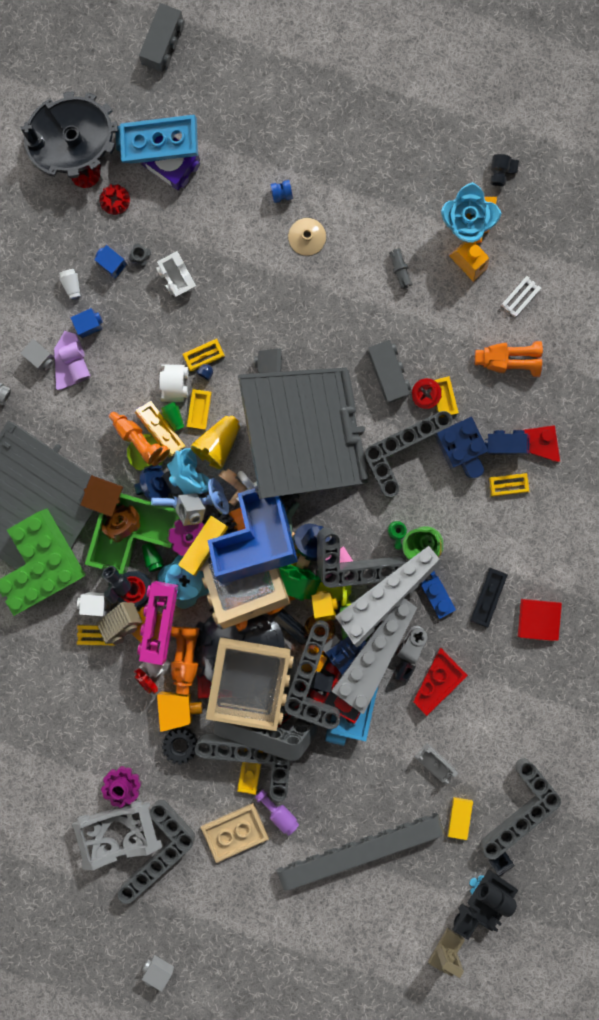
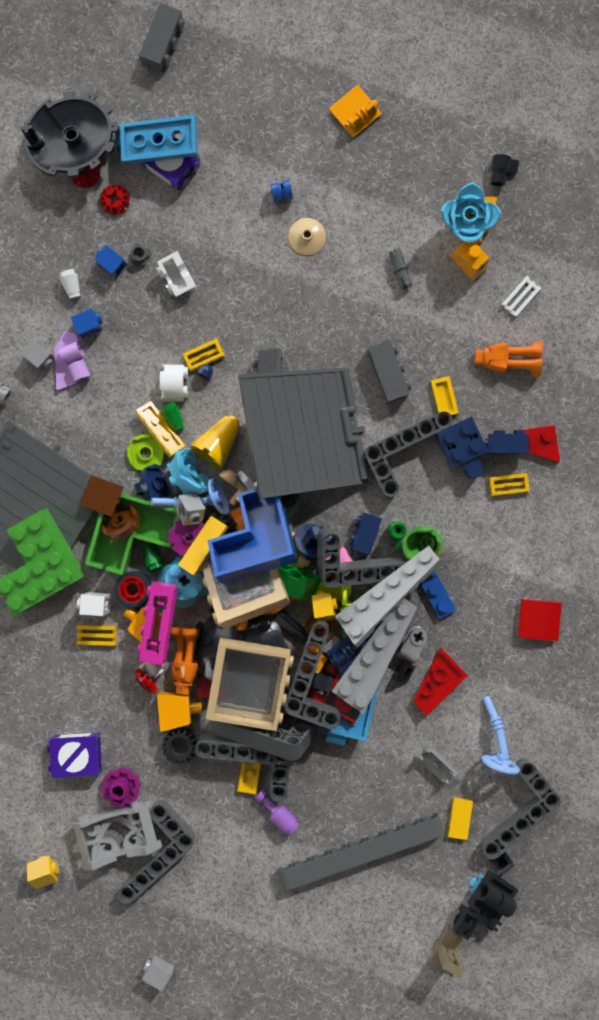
(42, 872): none -> yellow brick
(75, 755): none -> dark purple brick
(117, 583): black piece -> none
(119, 623): dark tan brick -> none
(131, 432): orange piece -> none
(199, 409): yellow tile -> none
(234, 832): tan tile -> none
(355, 111): none -> light orange hinge
(365, 535): none -> dark blue brick
(427, 384): red gear -> none
(488, 597): black tile -> none
(500, 761): none -> light blue dish

